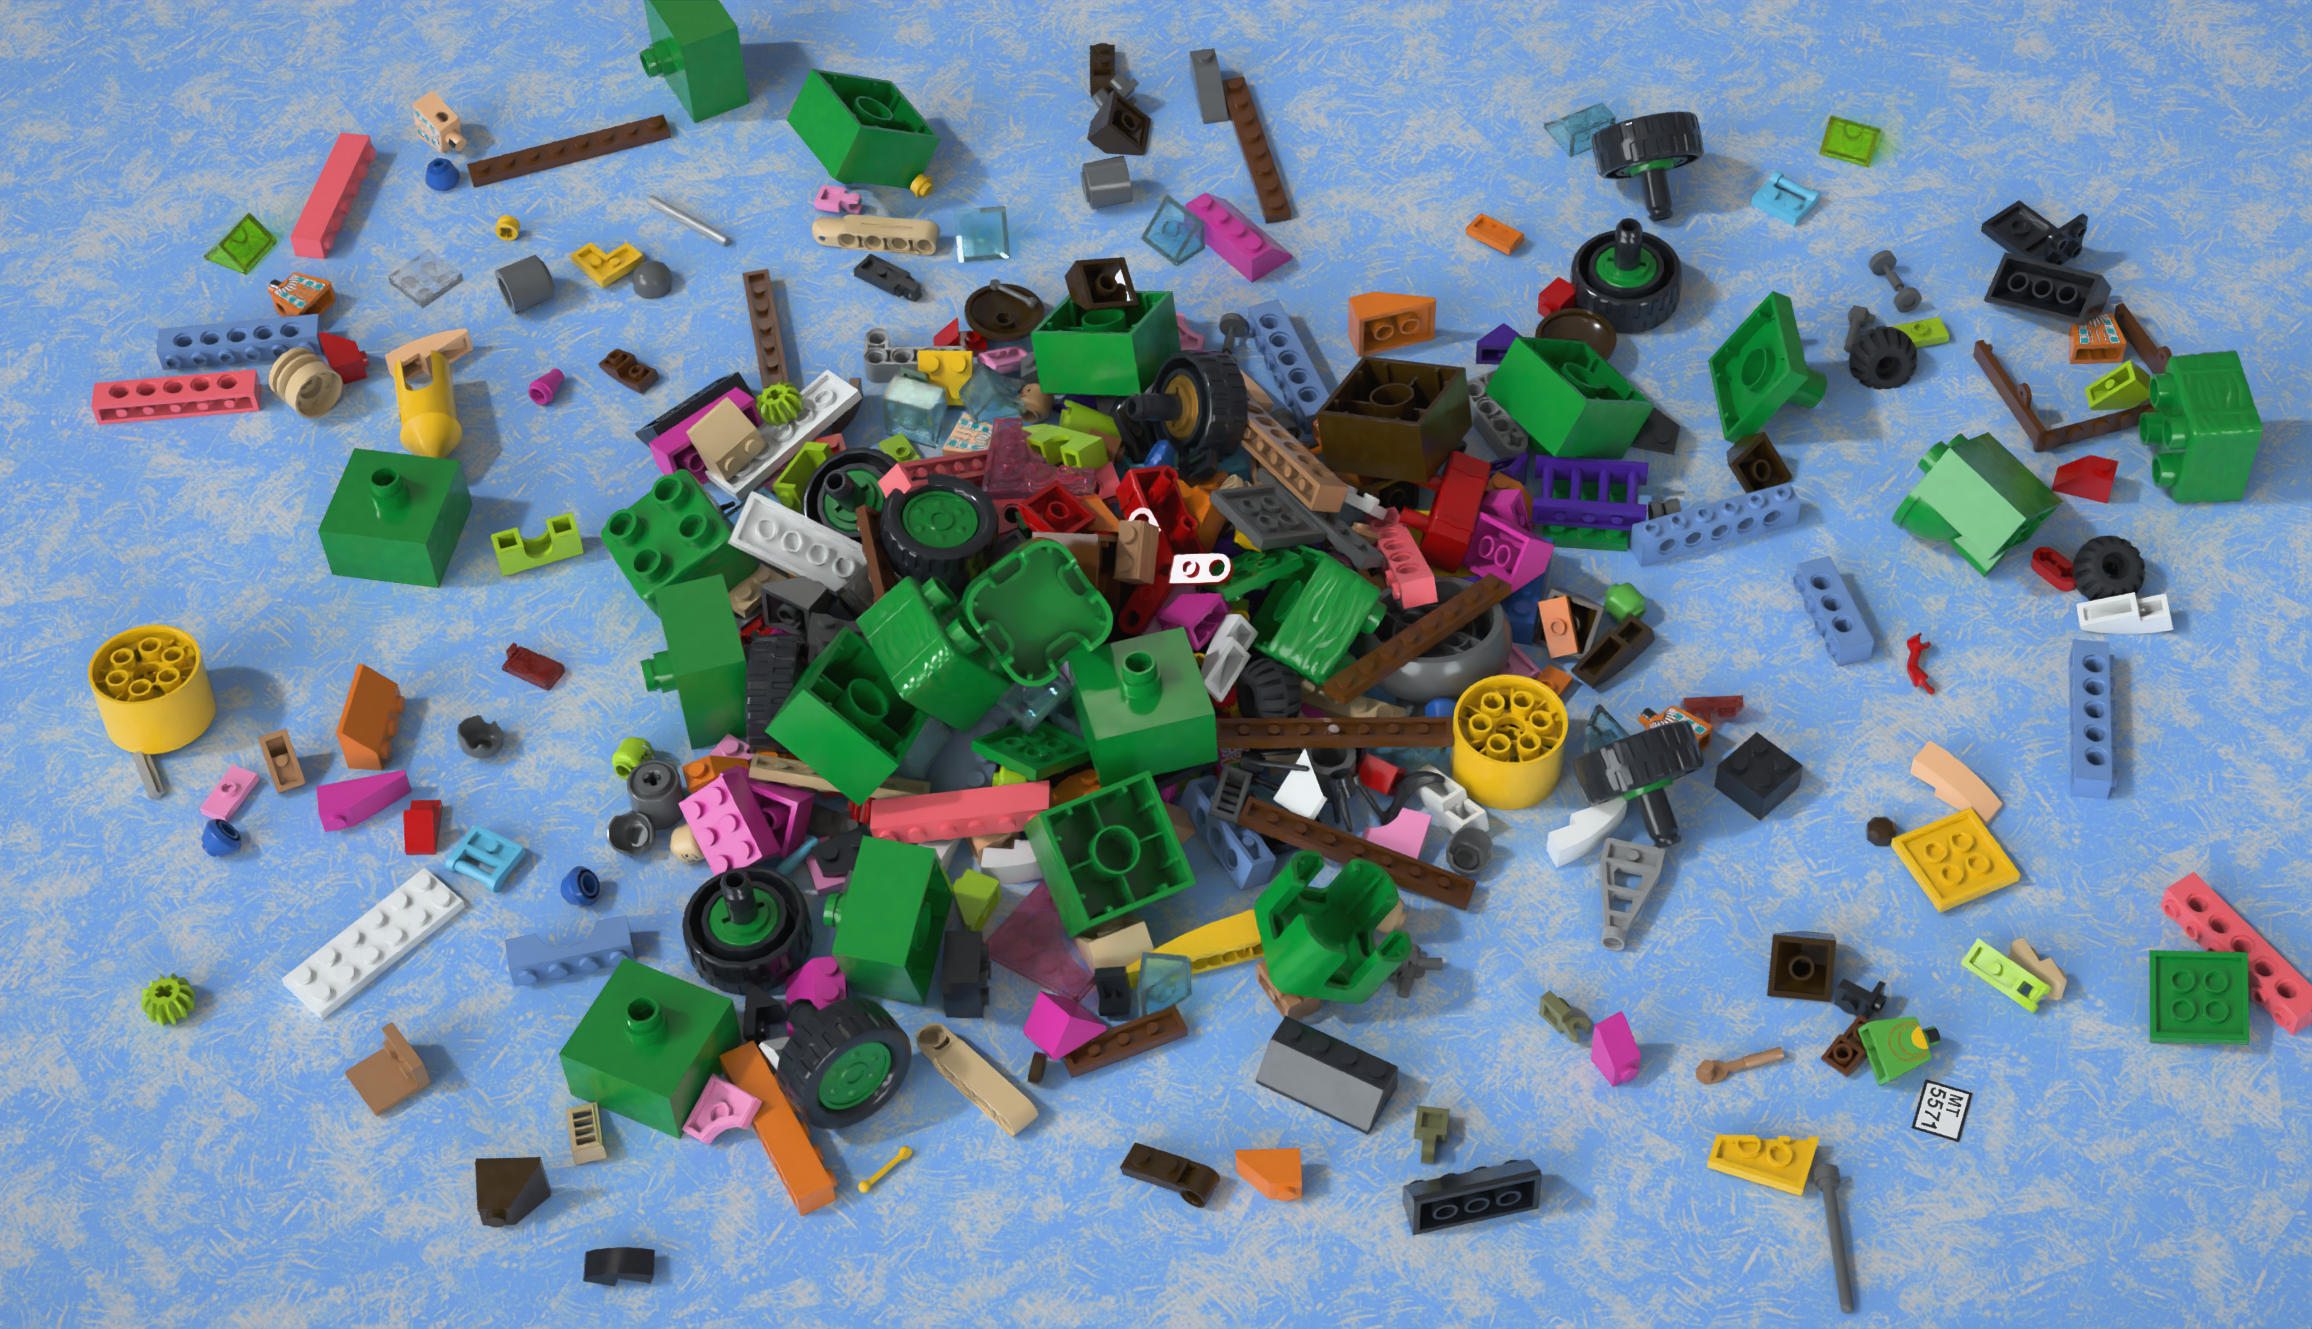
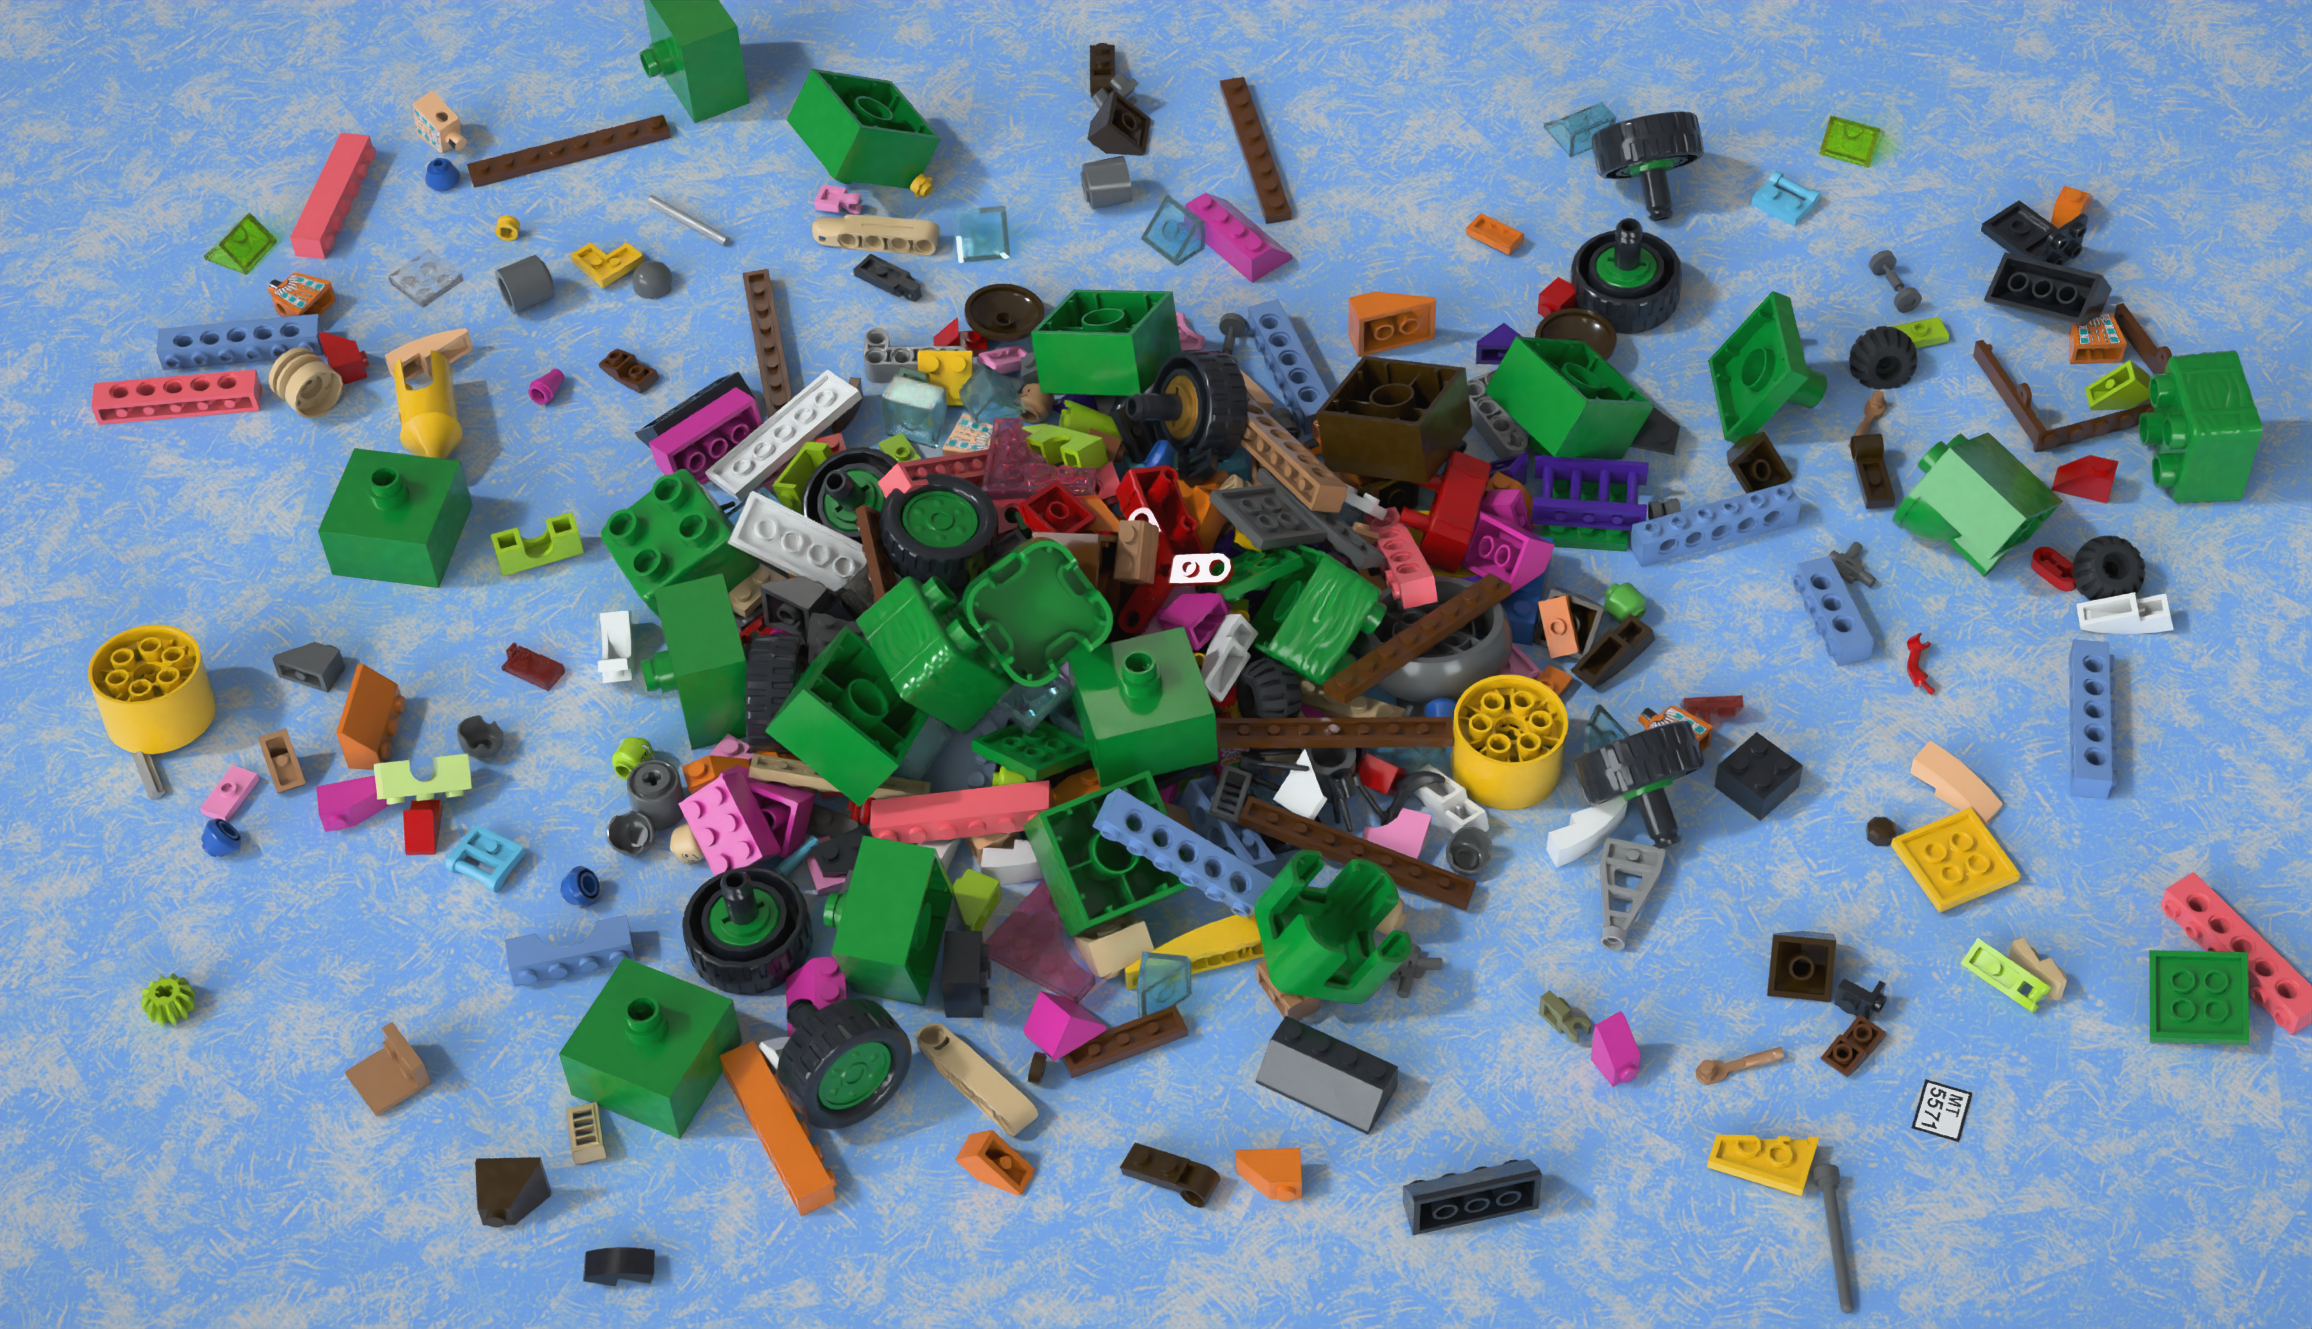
(311, 665): none -> dark grey slope
(373, 943): white plate -> none
(449, 775): none -> yellowish green arch
(617, 646): none -> white arch
(720, 1108): bright pink tile -> none
(726, 439): tan slope -> none
(759, 1013): black slope -> none
(779, 403): lime gear -> none
(904, 1153): yellow hinge -> none
(995, 285): dark grey hinge -> none
(995, 1162): none -> orange slope
(1101, 284): dark brown slope -> none
(1113, 991): black bracket -> none
(1175, 837): none -> medium blue brick
(1208, 85): dark grey slope -> none
(1430, 1127): olive plate -> none
(1850, 565): none -> dark grey piece
(1858, 318): dark grey piece -> none
(1871, 471): none -> dark brown plate
(1873, 409): none -> medium nougat piece
(1897, 1046): bright green torso -> none
(2070, 205): none -> orange slope

